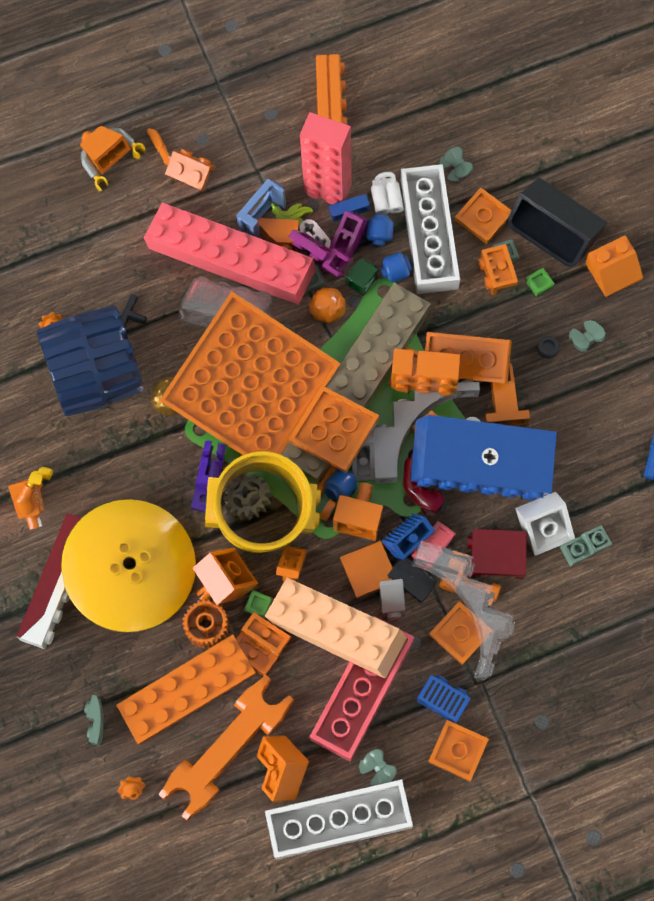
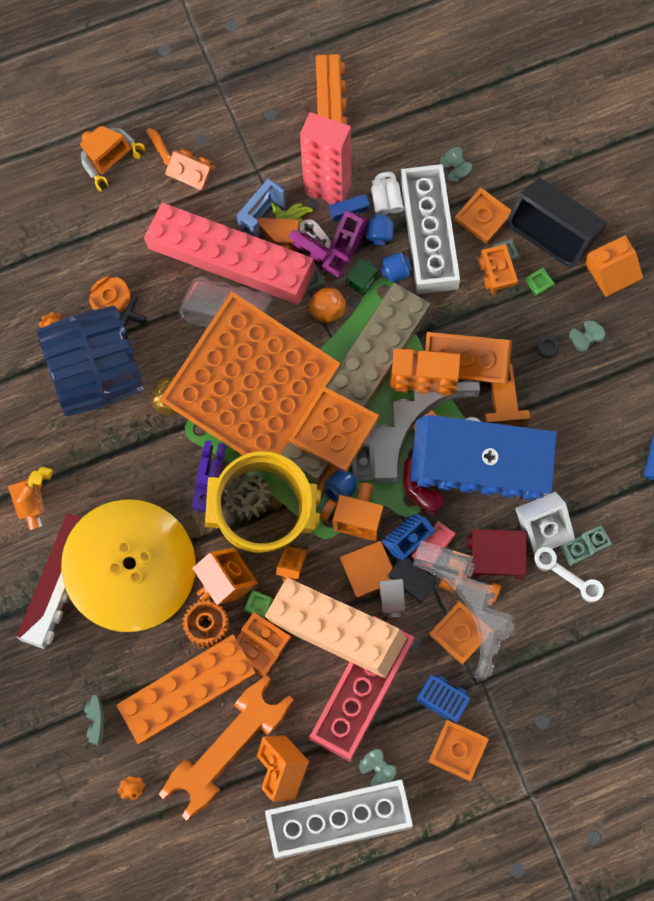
(110, 293): none -> orange tile
(590, 590): none -> white piece

